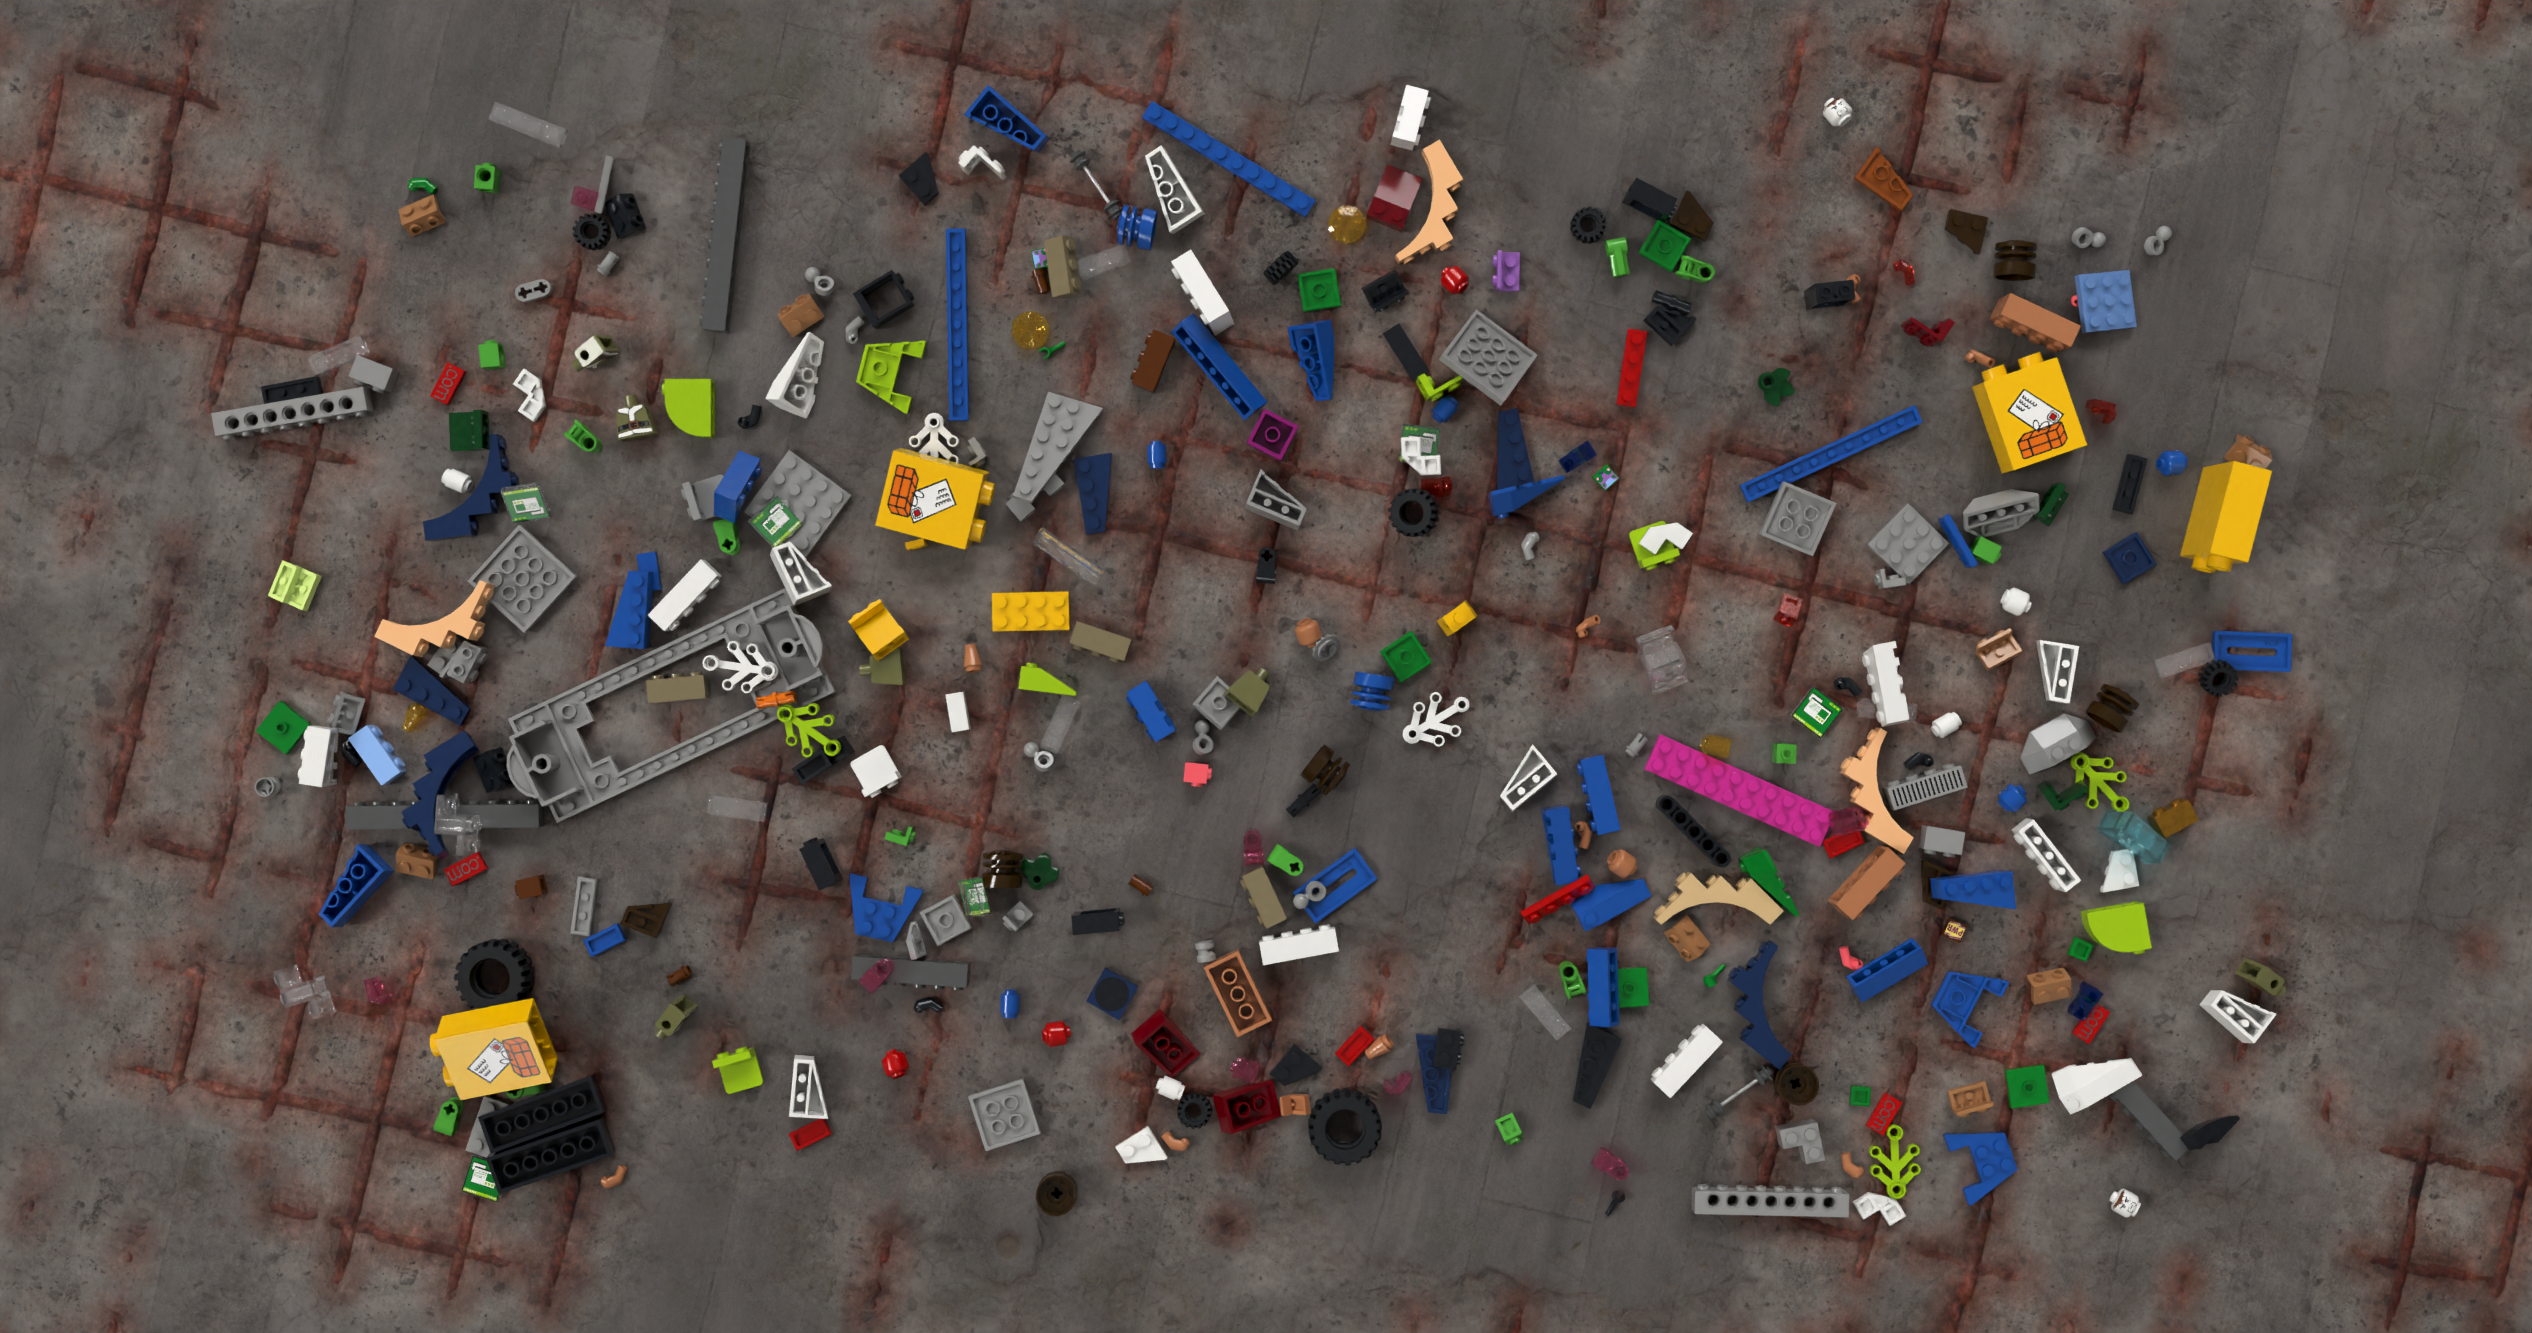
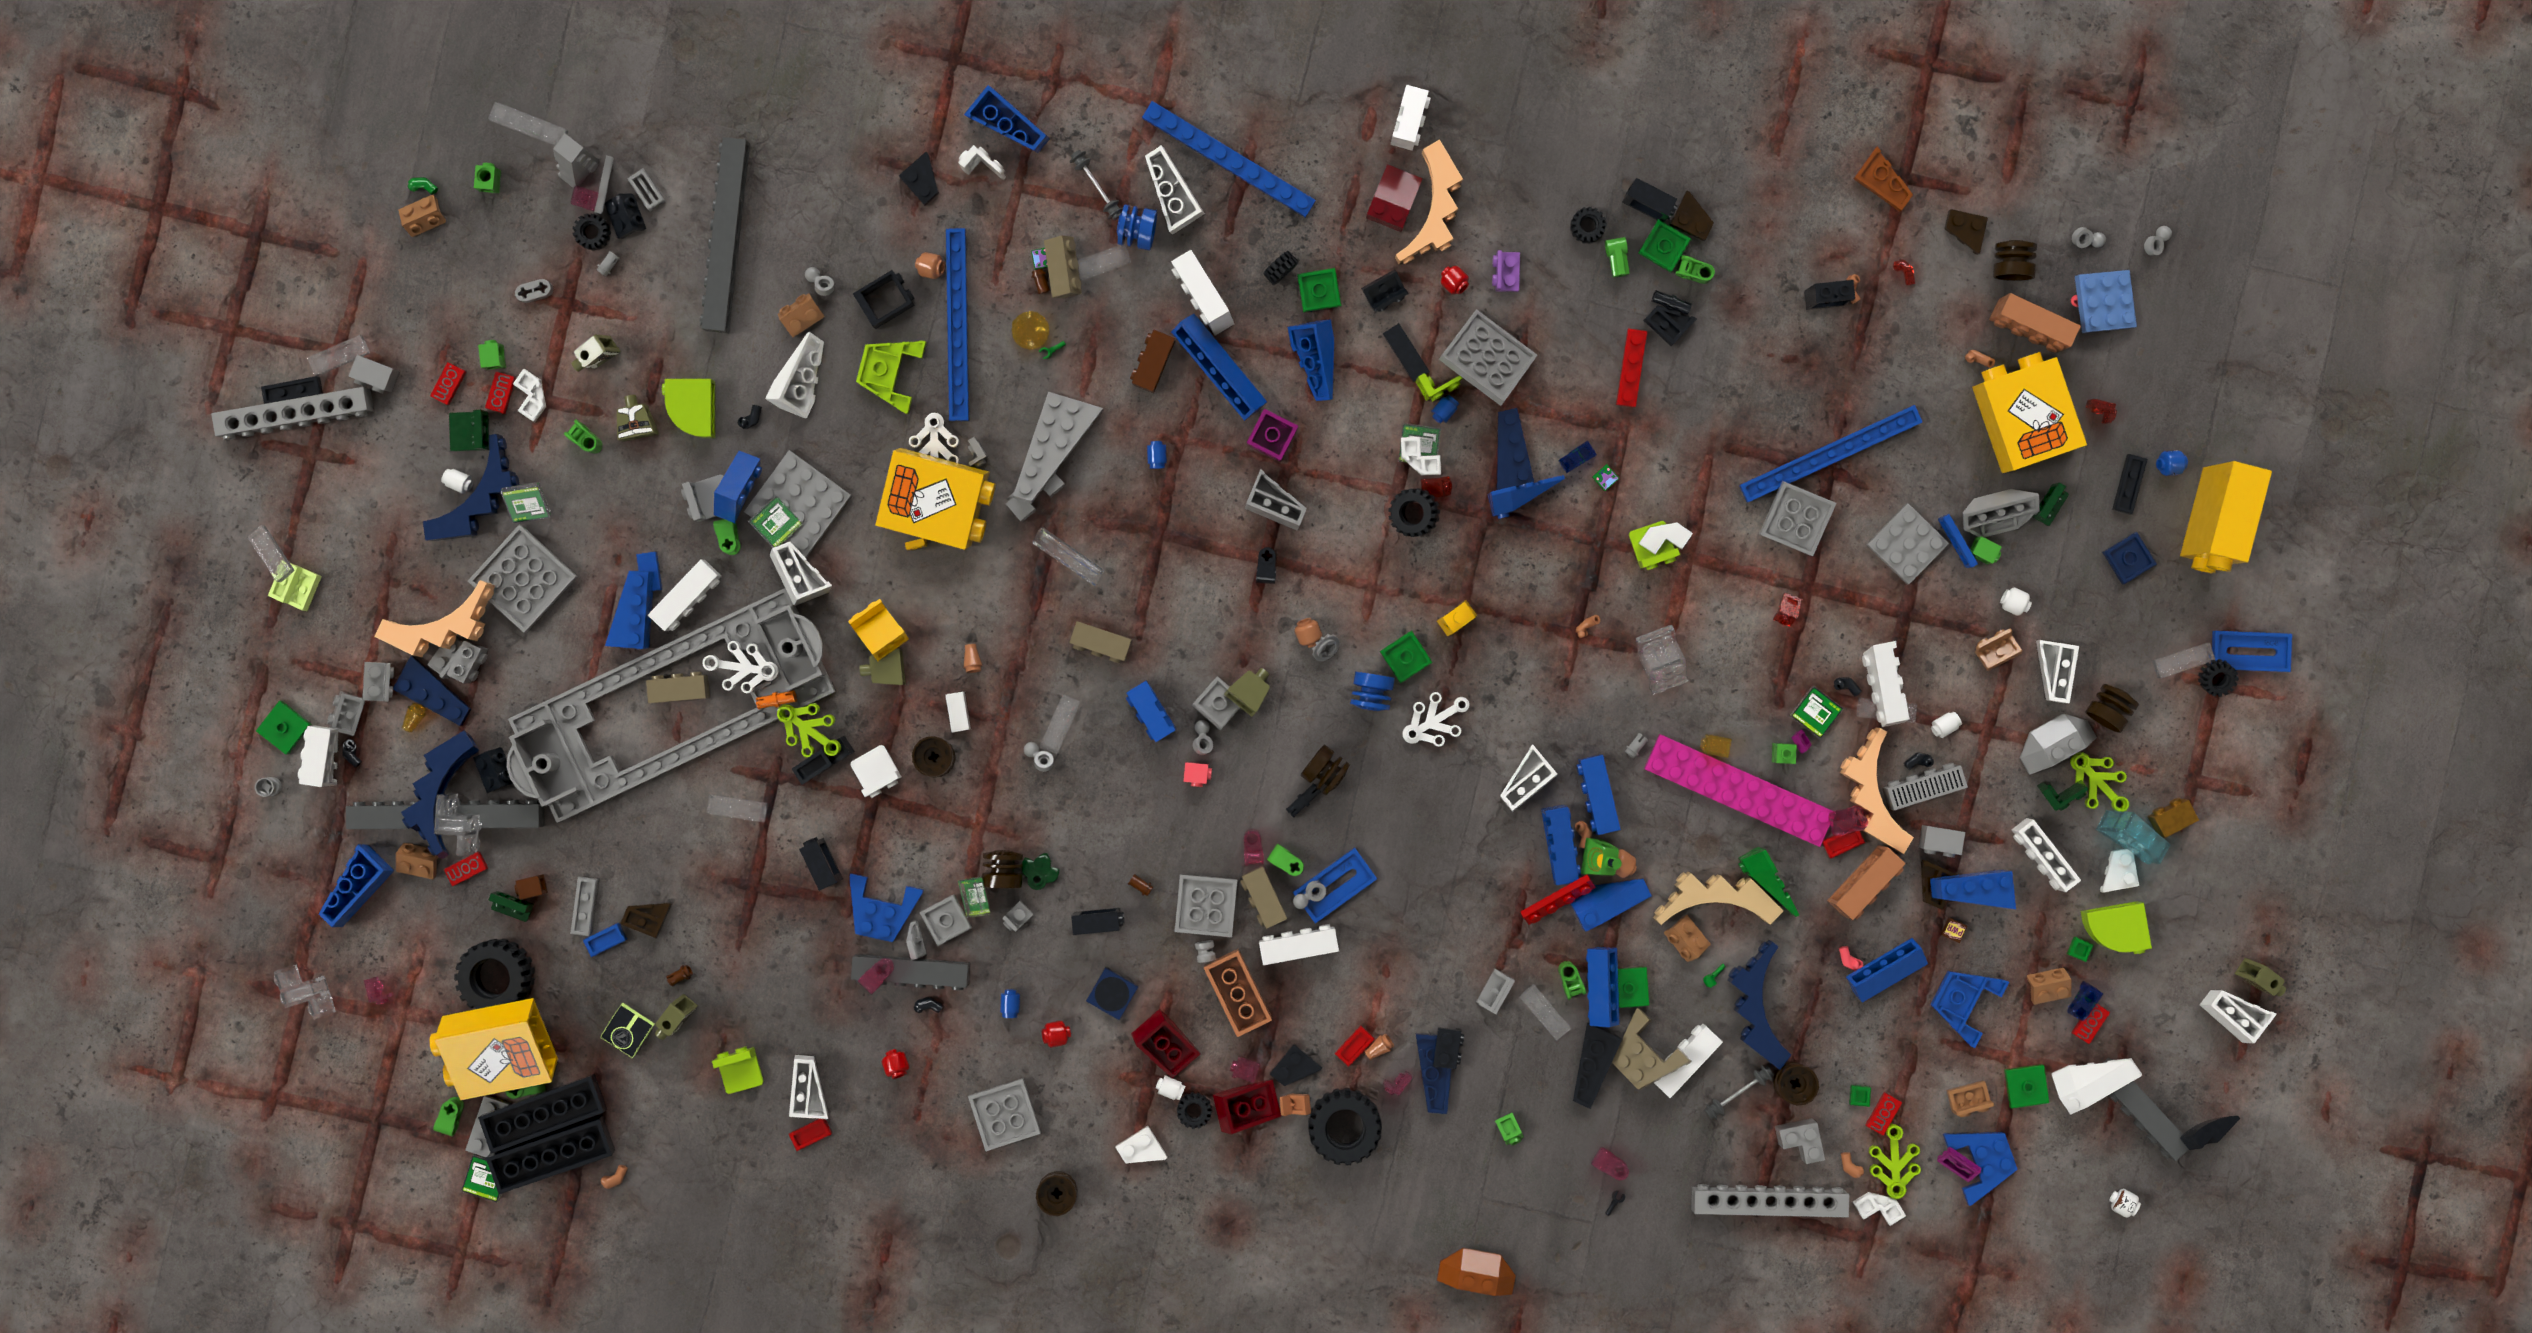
(270, 553): none -> clear plate
(377, 681): none -> light grey bracket
(377, 754): light blue brick -> none
(500, 392): none -> red tile
(511, 906): none -> dark green bracket
(573, 161): none -> light grey wedge
(627, 1030): none -> black slope
(655, 202): none -> light grey tile
(852, 330): light grey arm -> none
(898, 837): bright green bracket -> none
(924, 750): none -> dark brown wheel
(930, 265): none -> nougat head
(1030, 611): yellow plate -> none
(1040, 680): lime slope -> none
(1093, 486): dark blue wing -> none
(1175, 1144): nougat arm -> none
(1206, 905): none -> light grey plate
(1346, 224): clear yellow dish -> none
(1477, 1272): none -> dark orange wedge
(1495, 991): none -> light grey hinge
(1527, 544): light grey arm -> none
(1600, 858): none -> bright green torso
(1639, 1060): none -> dark tan wing
(1701, 835): black beam -> none
(1778, 385): dark green plate -> none
(1801, 741): none -> magenta tile
(1837, 112): white head -> none
(1892, 581): light grey bracket -> none
(1927, 336): dark red bracket -> none
(1961, 1163): none -> magenta tile
(2012, 798): blue head -> none
(2249, 453): medium nougat bracket -> none

